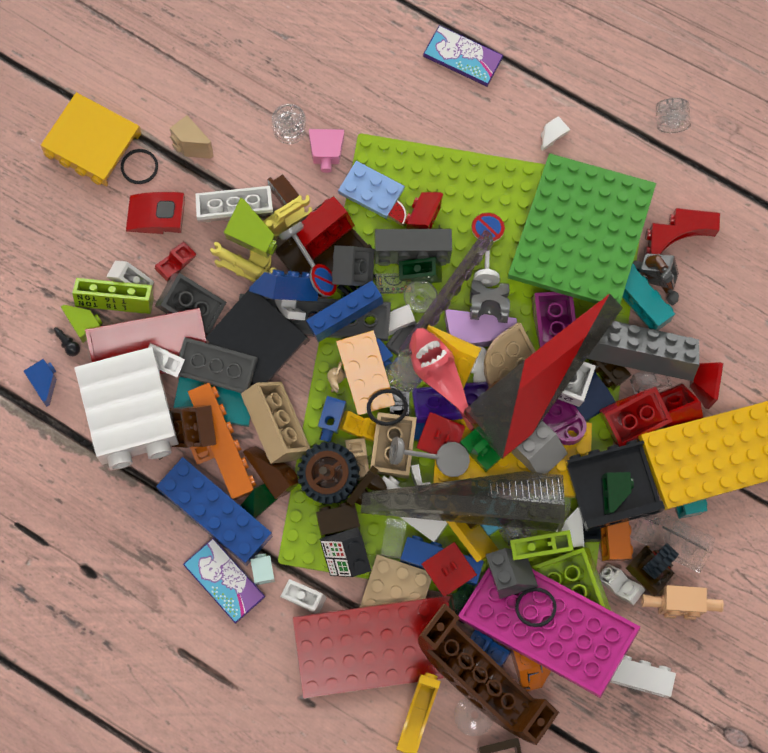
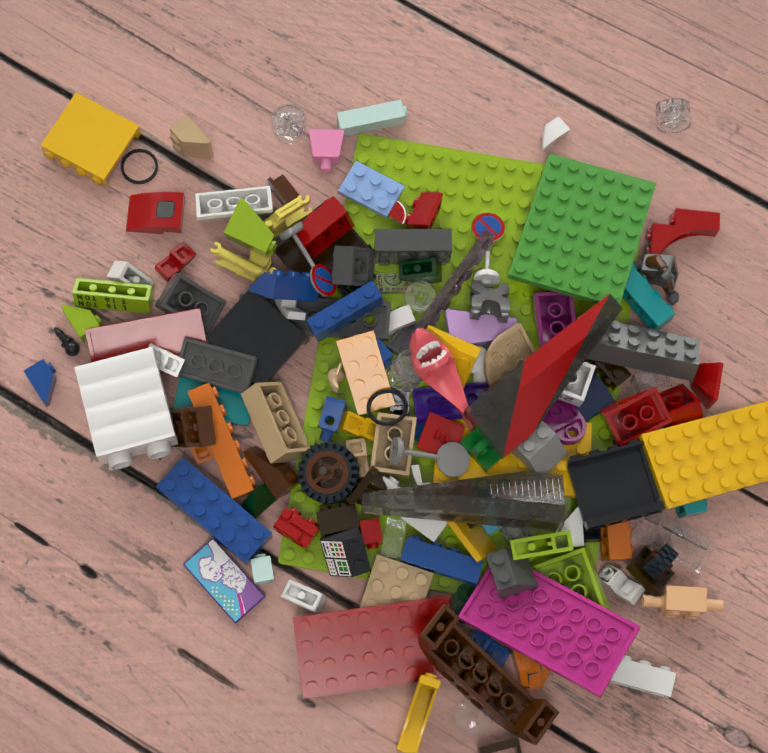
(296, 528): none -> red brick
(371, 533): none -> red brick
(372, 117): none -> light aqua brick
(449, 569): red piece -> none
(463, 55): tile -> none
(535, 624): black piece -> none
(616, 489): dark green slope -> none

